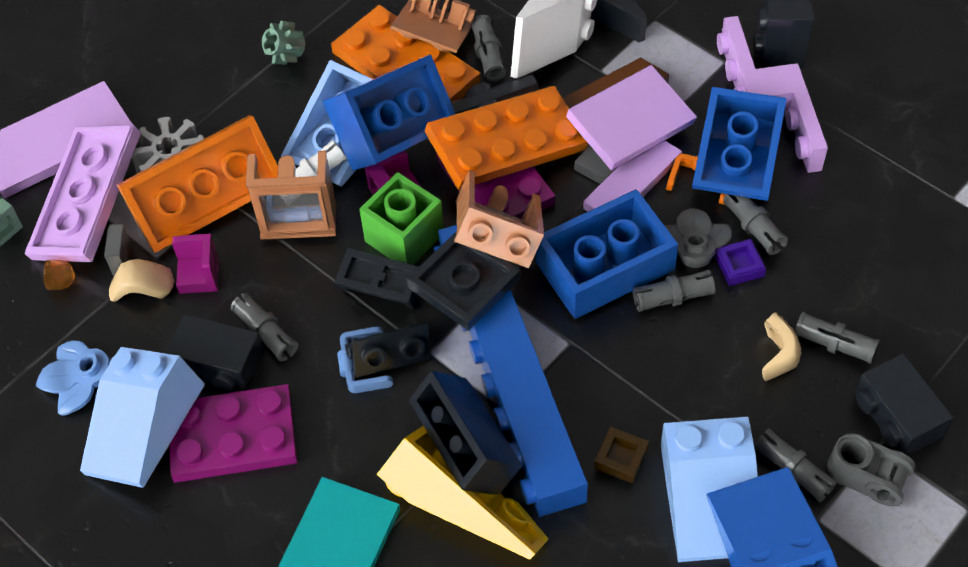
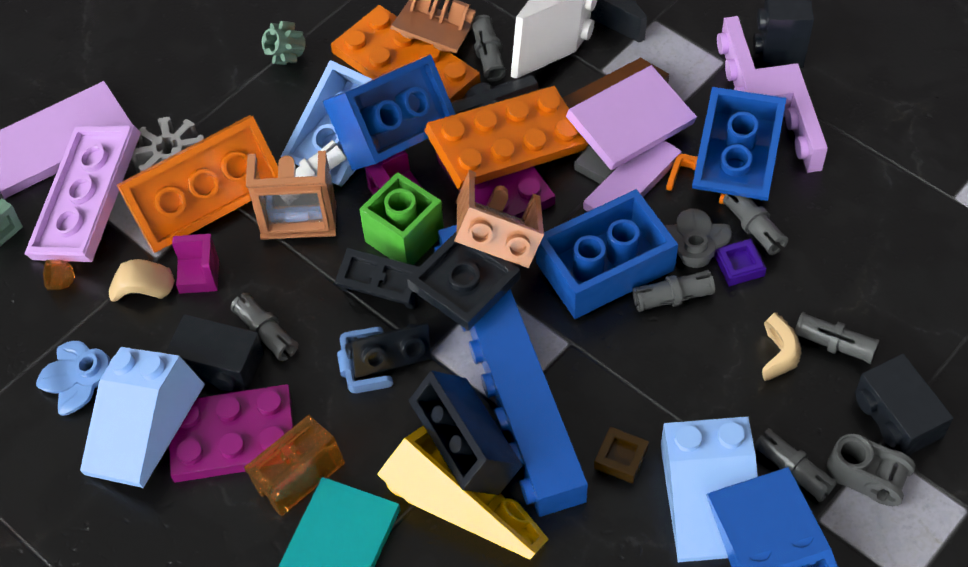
(117, 247): dark grey tile -> none
(295, 464): none -> clear orange hinge

